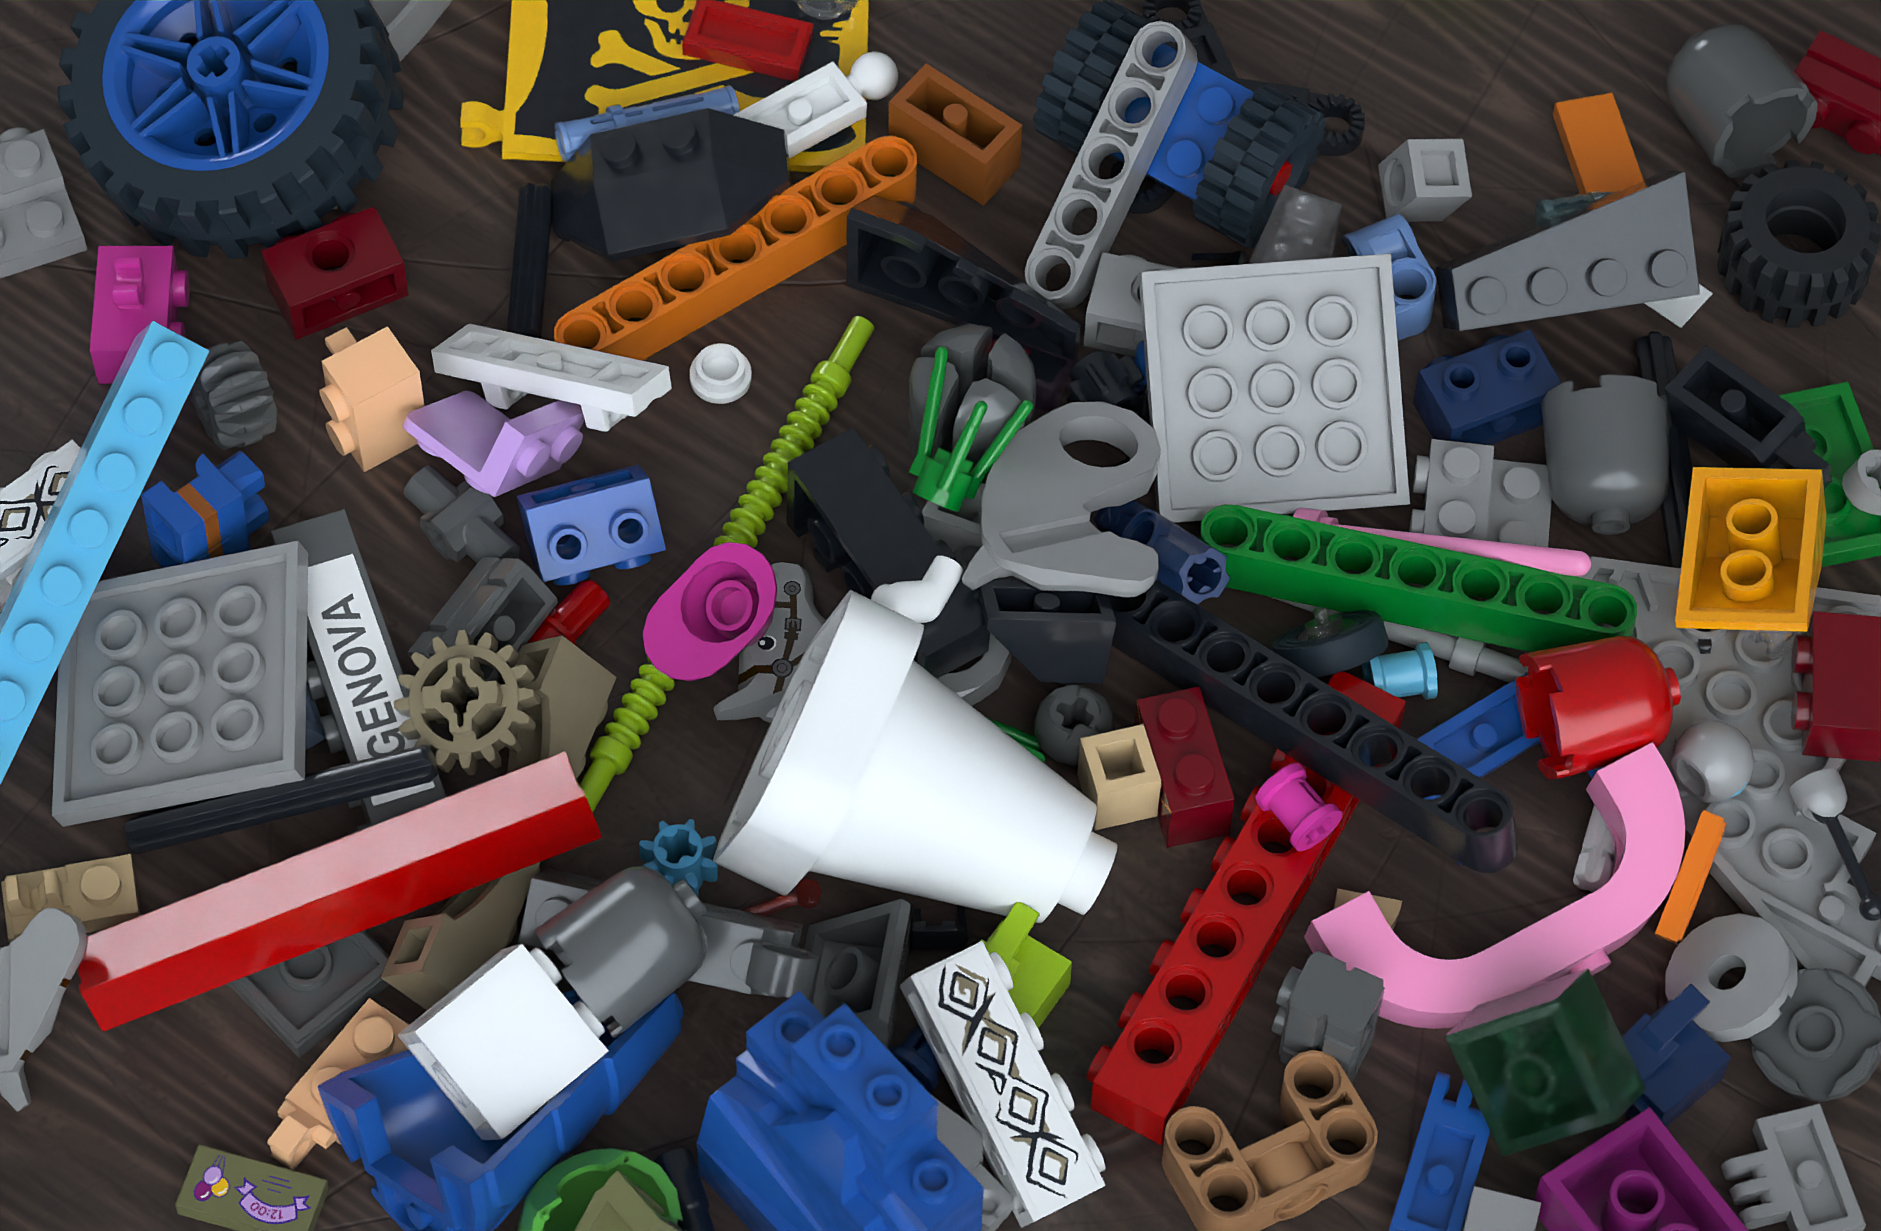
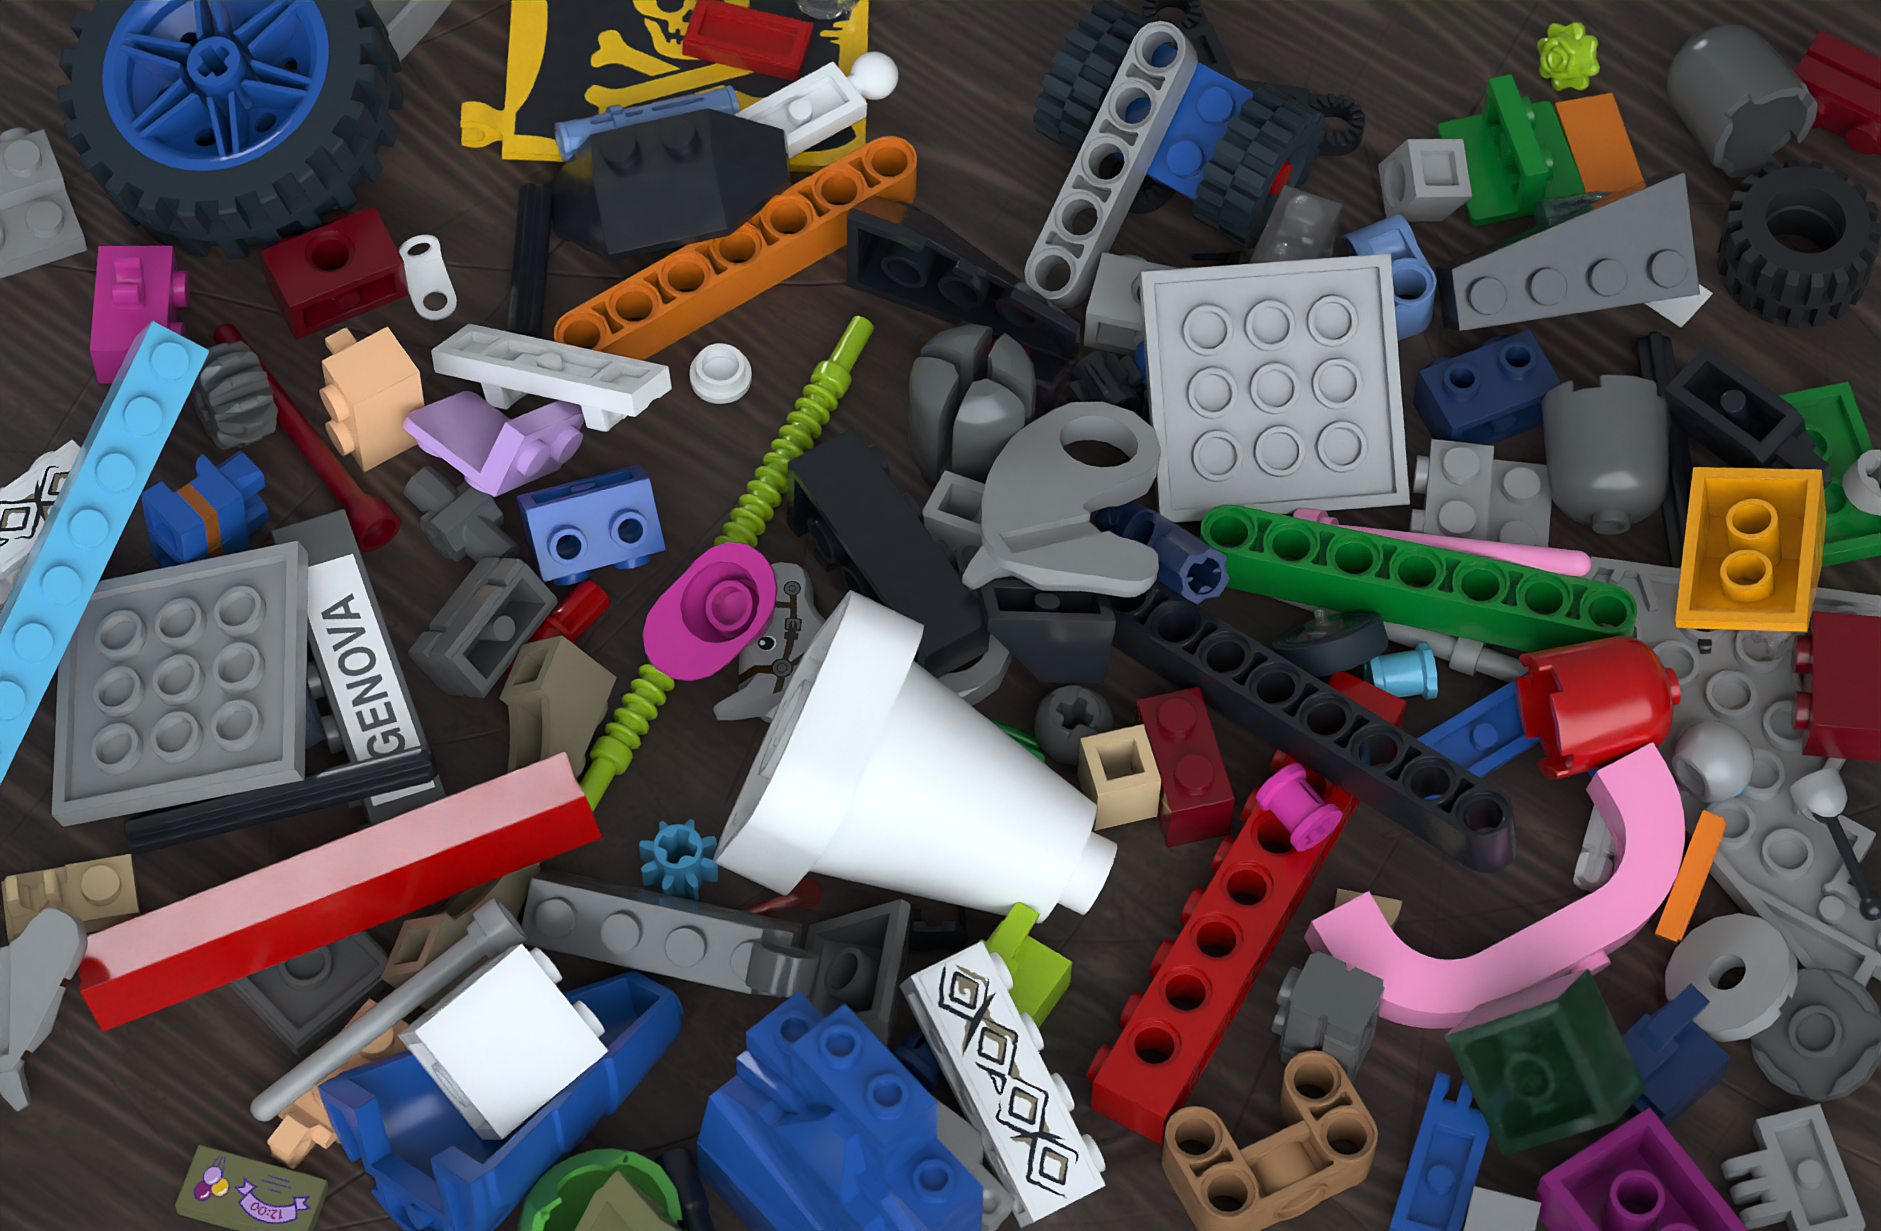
(370, 517): none -> dark red piece
(427, 275): none -> white piece
(489, 934): none -> light grey piece
(493, 702): dark tan gear -> none
(628, 943): dark grey cylinder -> none
(925, 598): white arm -> none
(947, 476): green plant -> none
(956, 133): dark orange brick -> none
(1513, 155): none -> green bracket
(1568, 56): none -> lime plant

